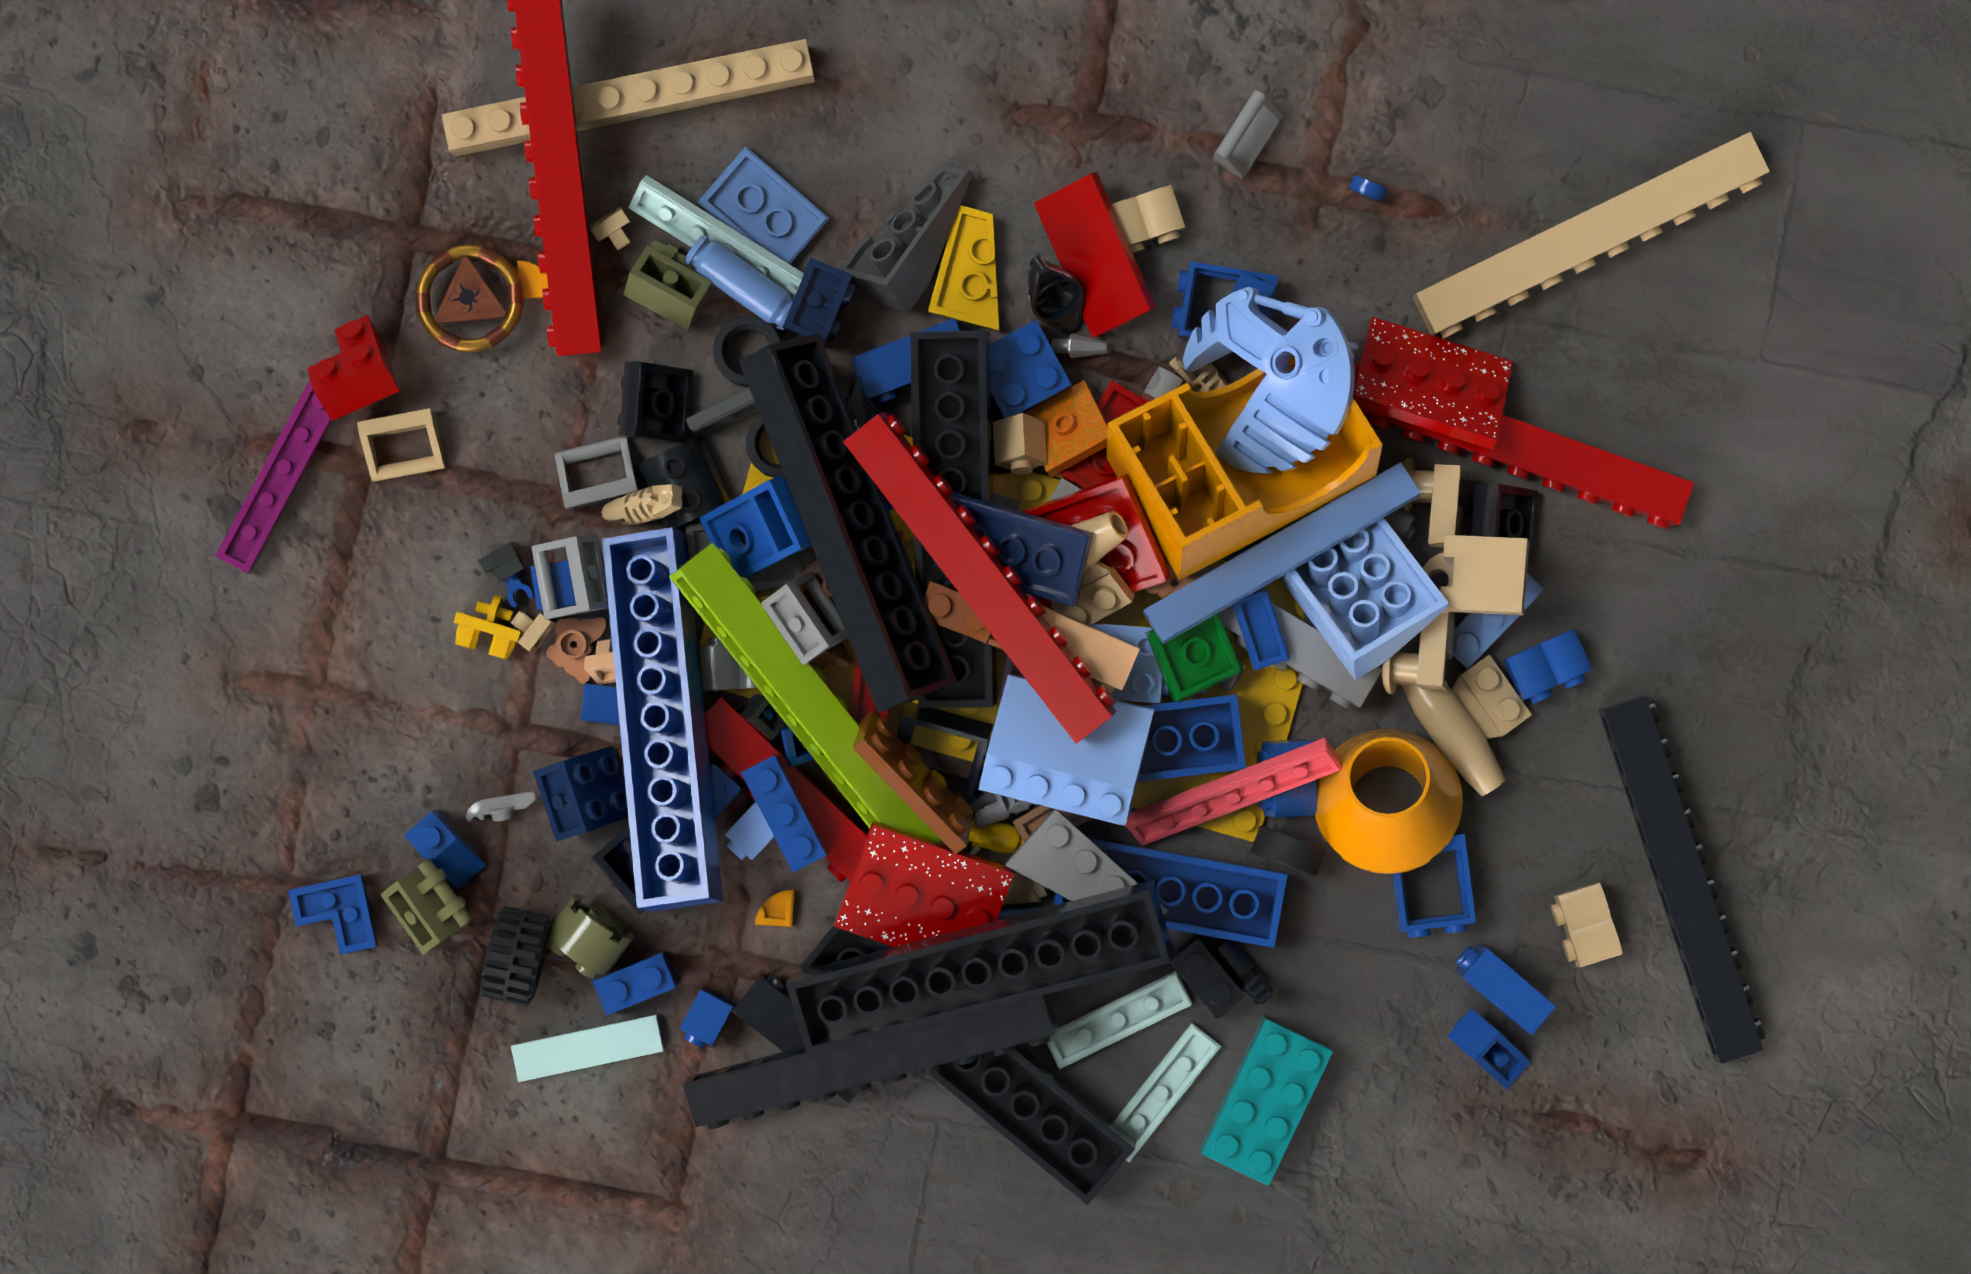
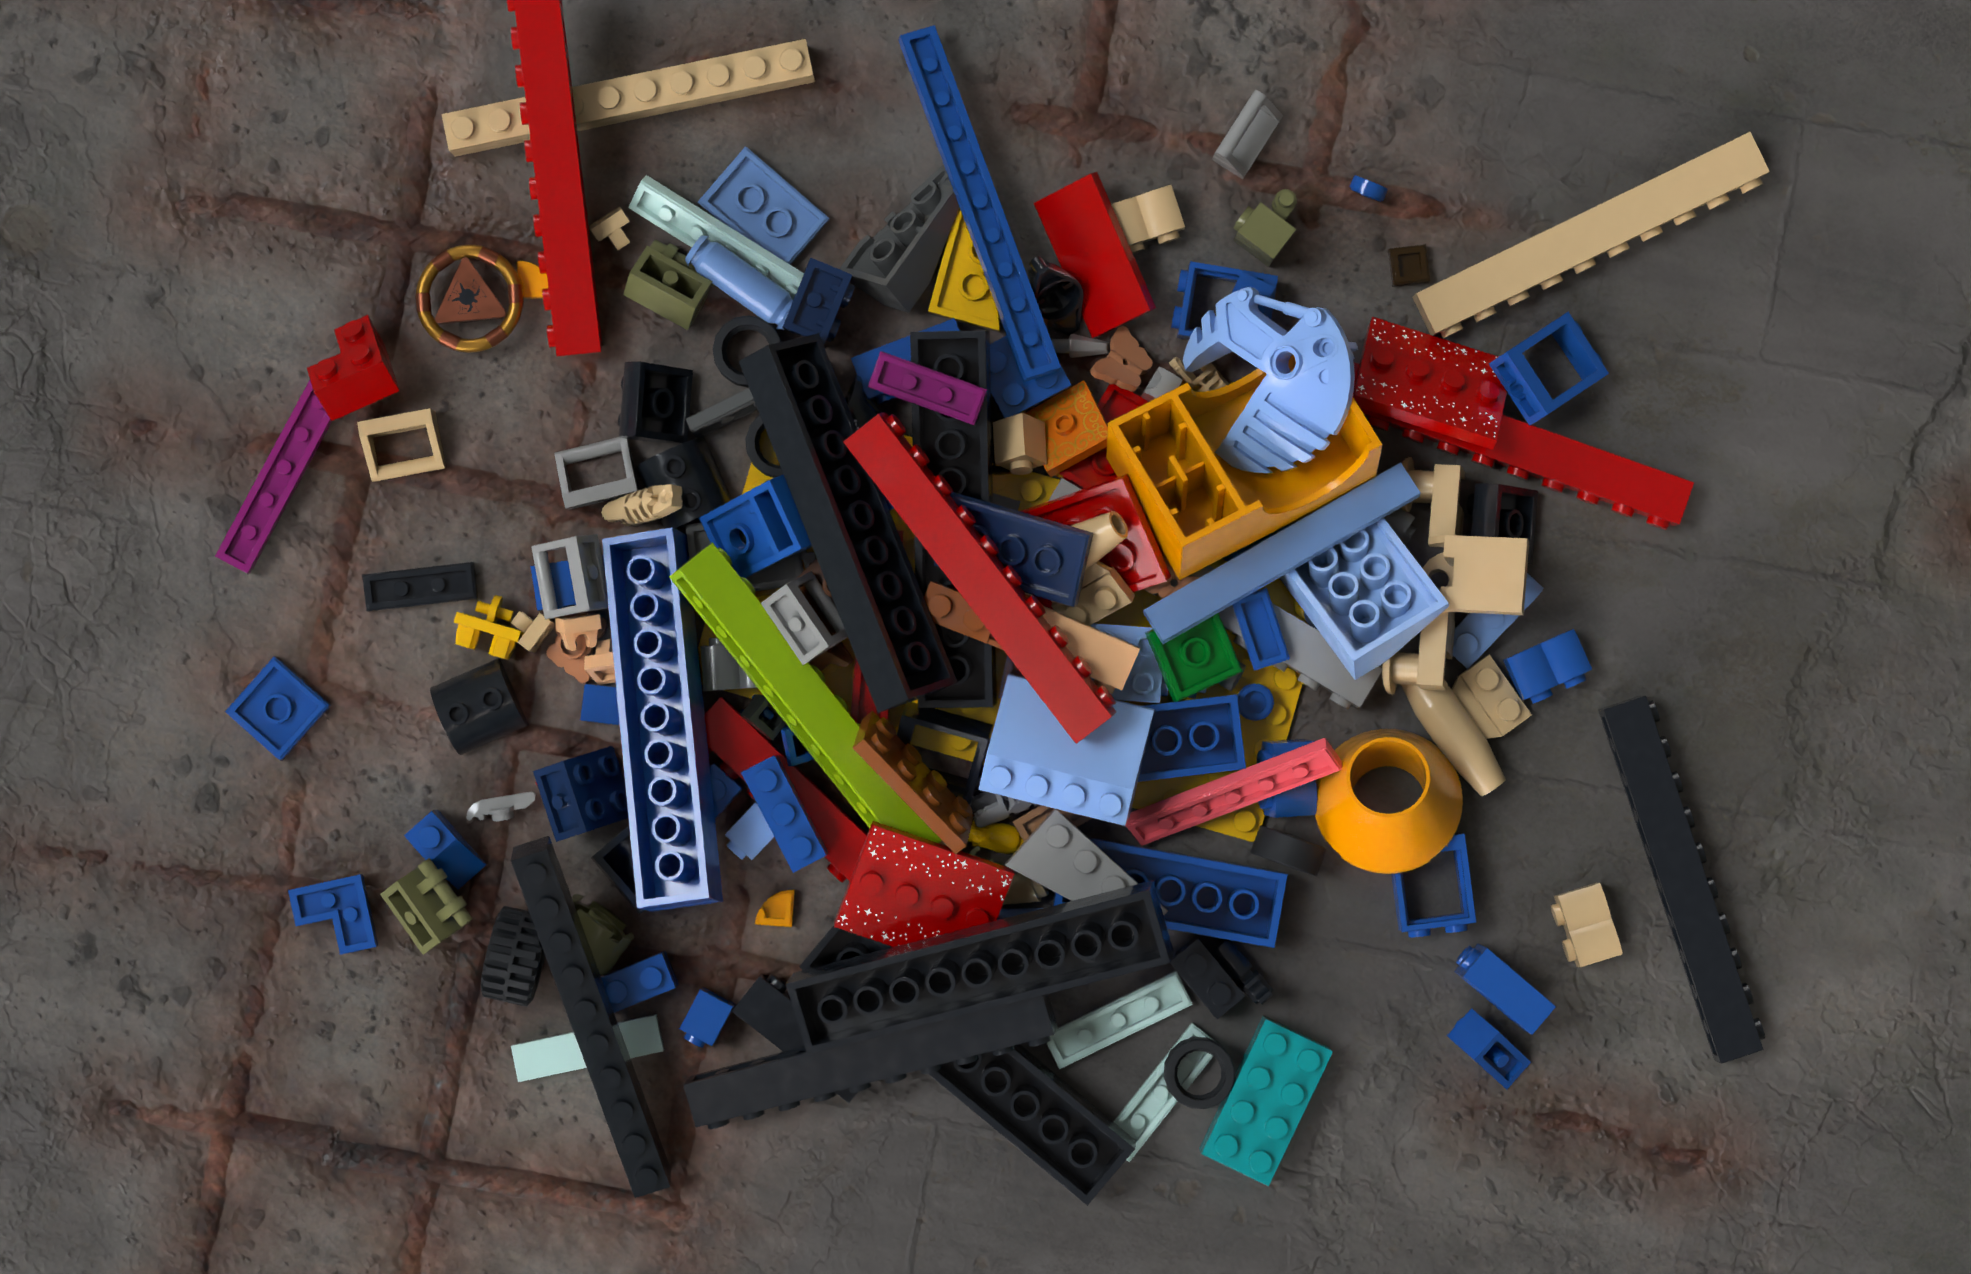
(278, 708): none -> blue tile
(420, 586): none -> black tile
(478, 707): none -> black brick
(505, 564): pearl dark grey piece -> none
(577, 624): none -> light nougat tile
(591, 1016): none -> black brick
(927, 388): none -> magenta tile
(979, 203): none -> blue plate
(1124, 362): none -> nougat animal
(1209, 1099): none -> black tyre
(1255, 702): none -> blue tile
(1264, 230): none -> olive brick
(1409, 265): none -> dark brown tile
(1533, 398): none -> blue window

